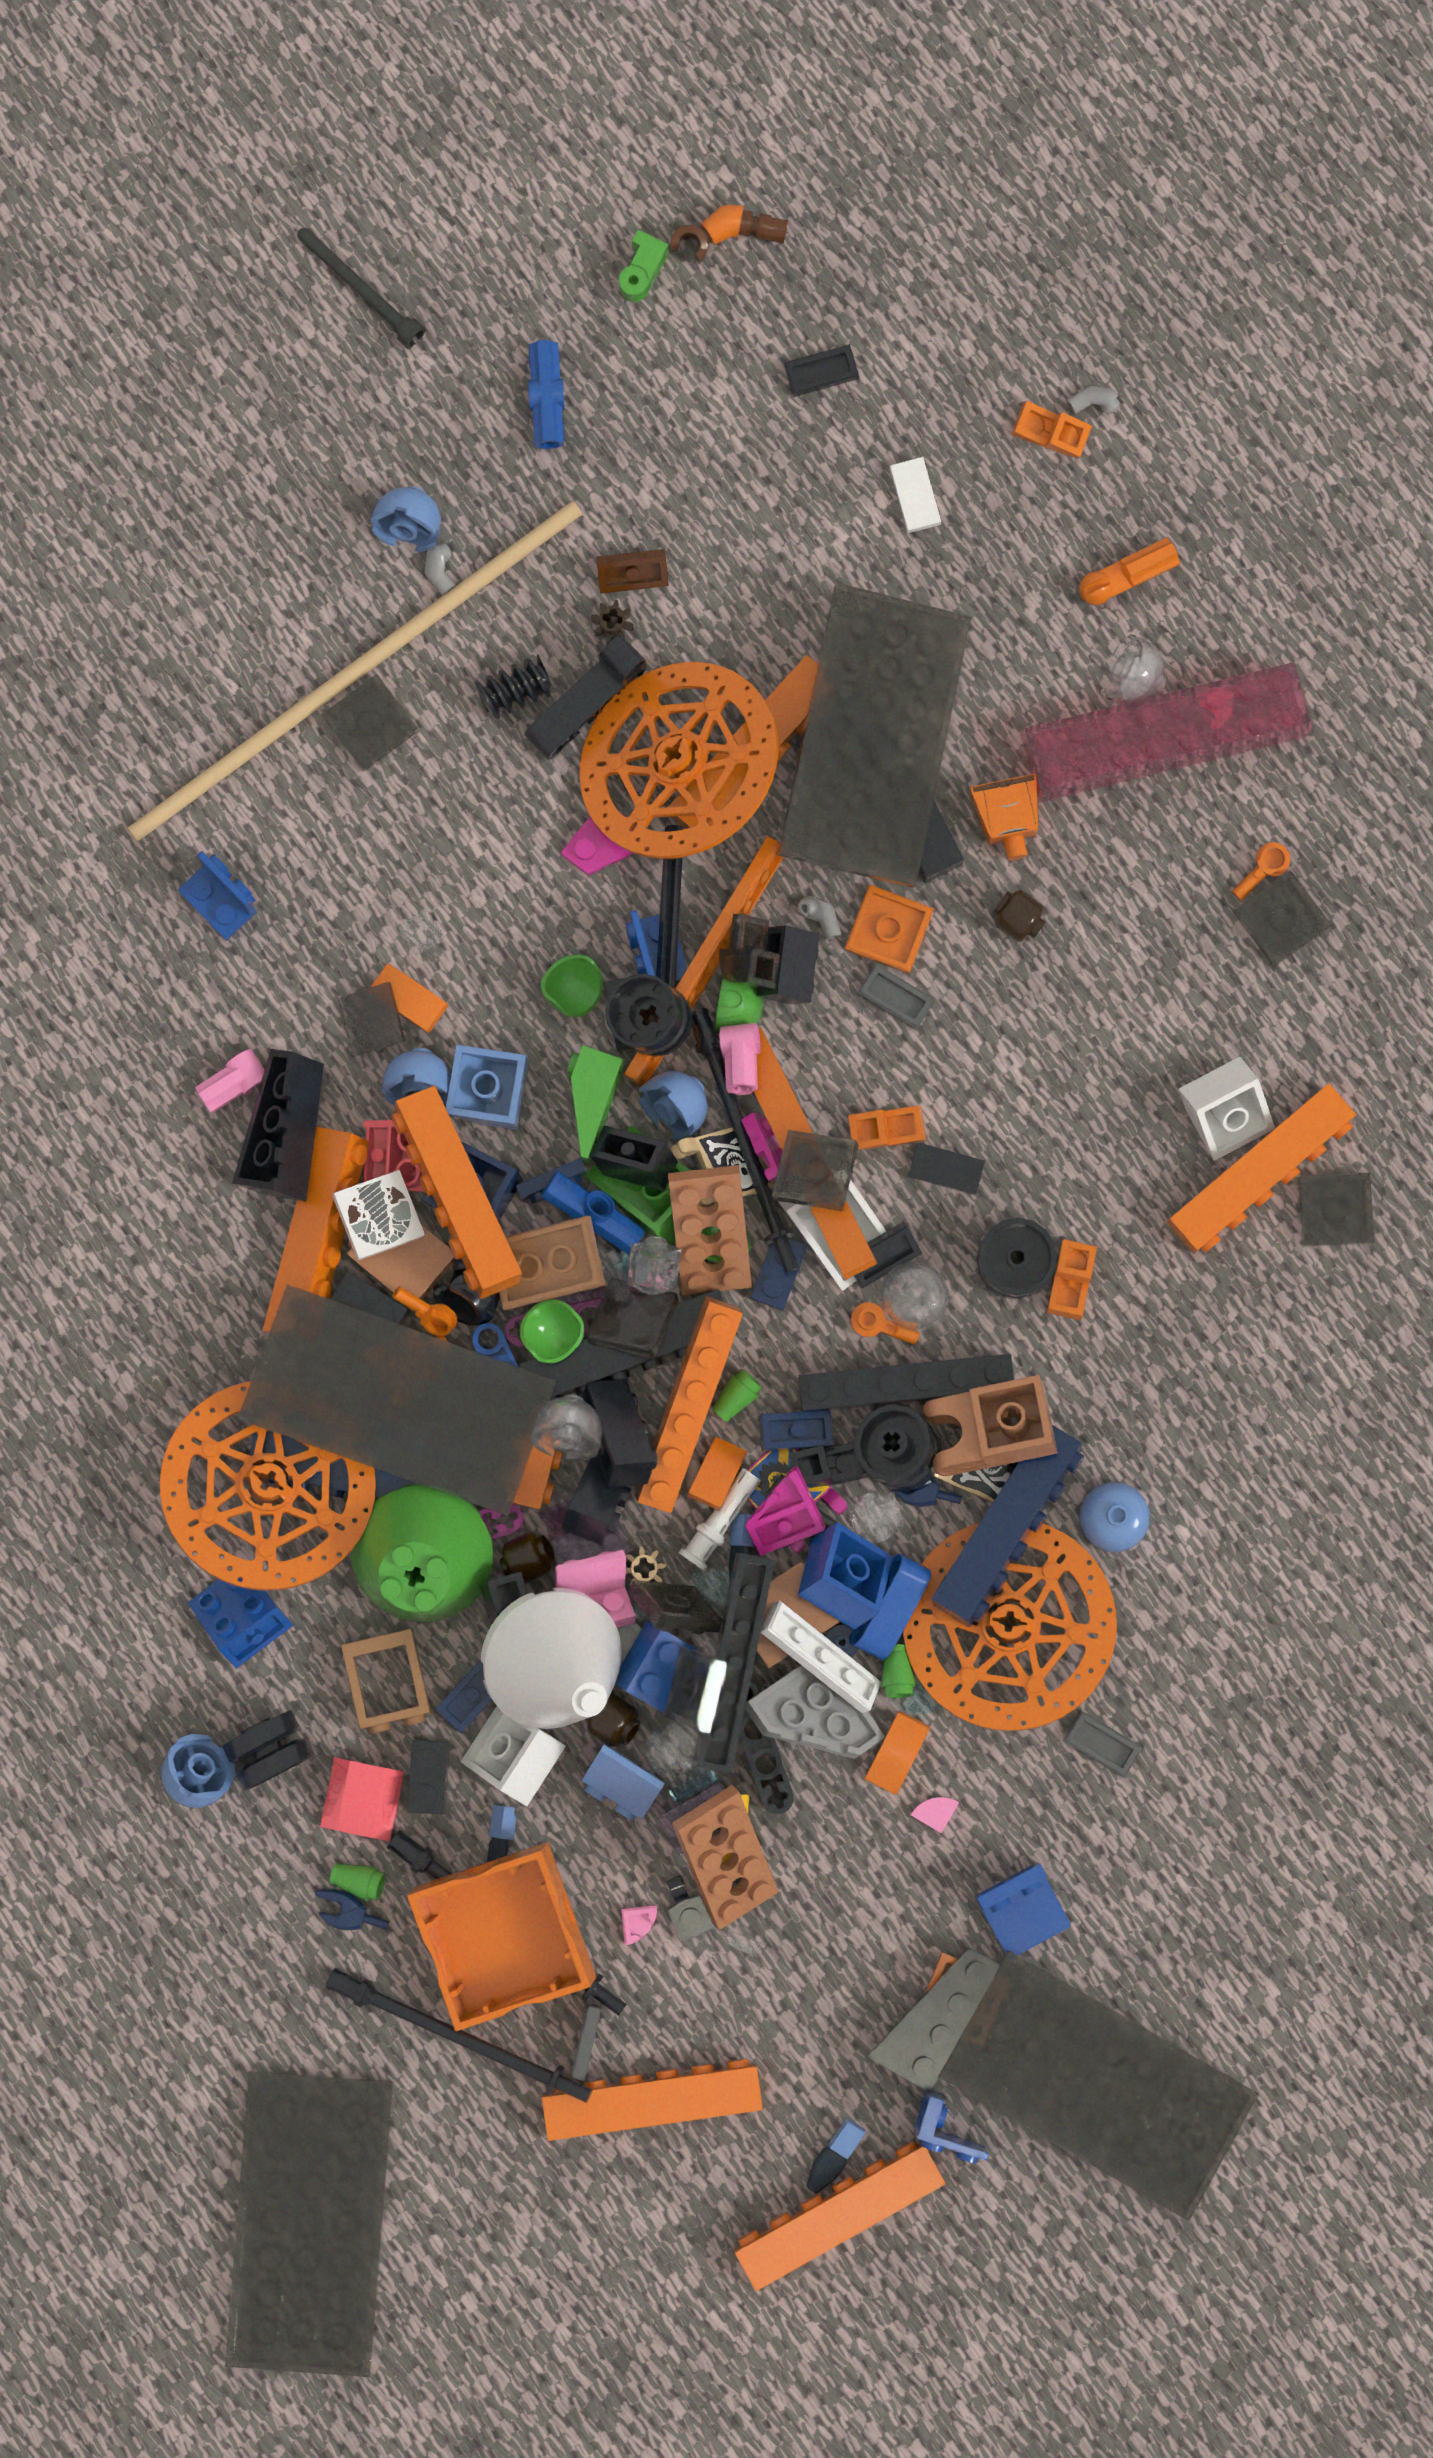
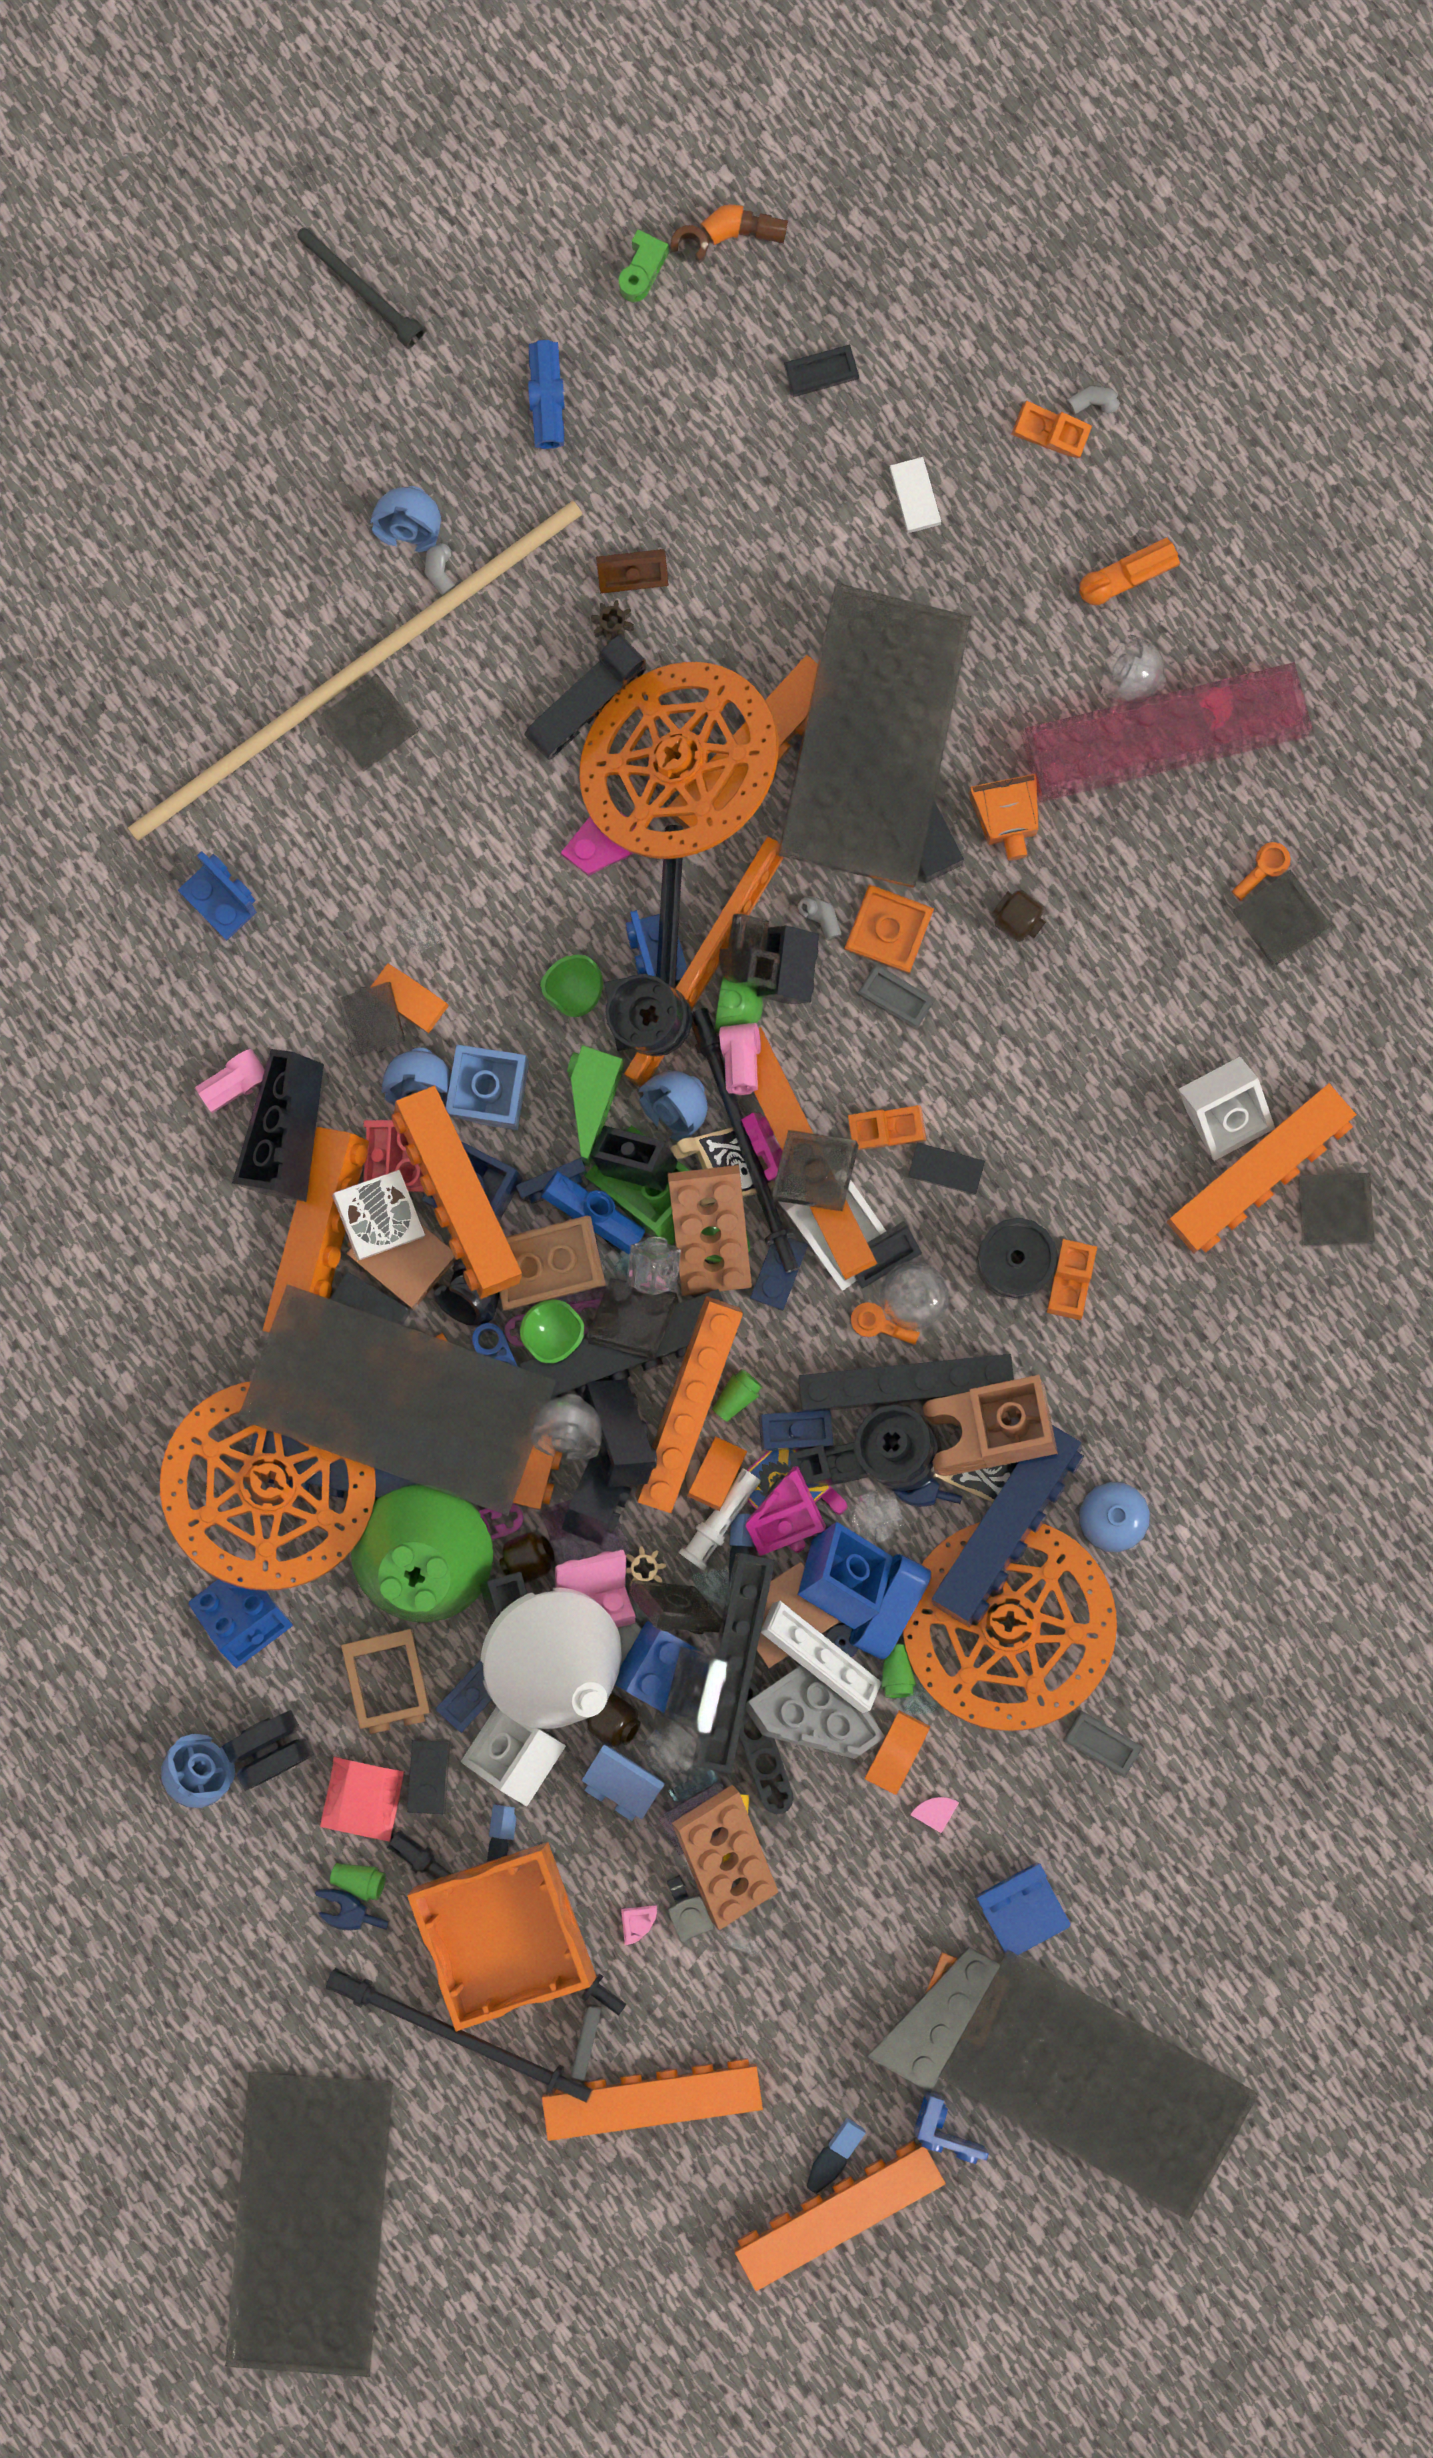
(435, 1318): orange plate -> none
(514, 687): black piece -> none

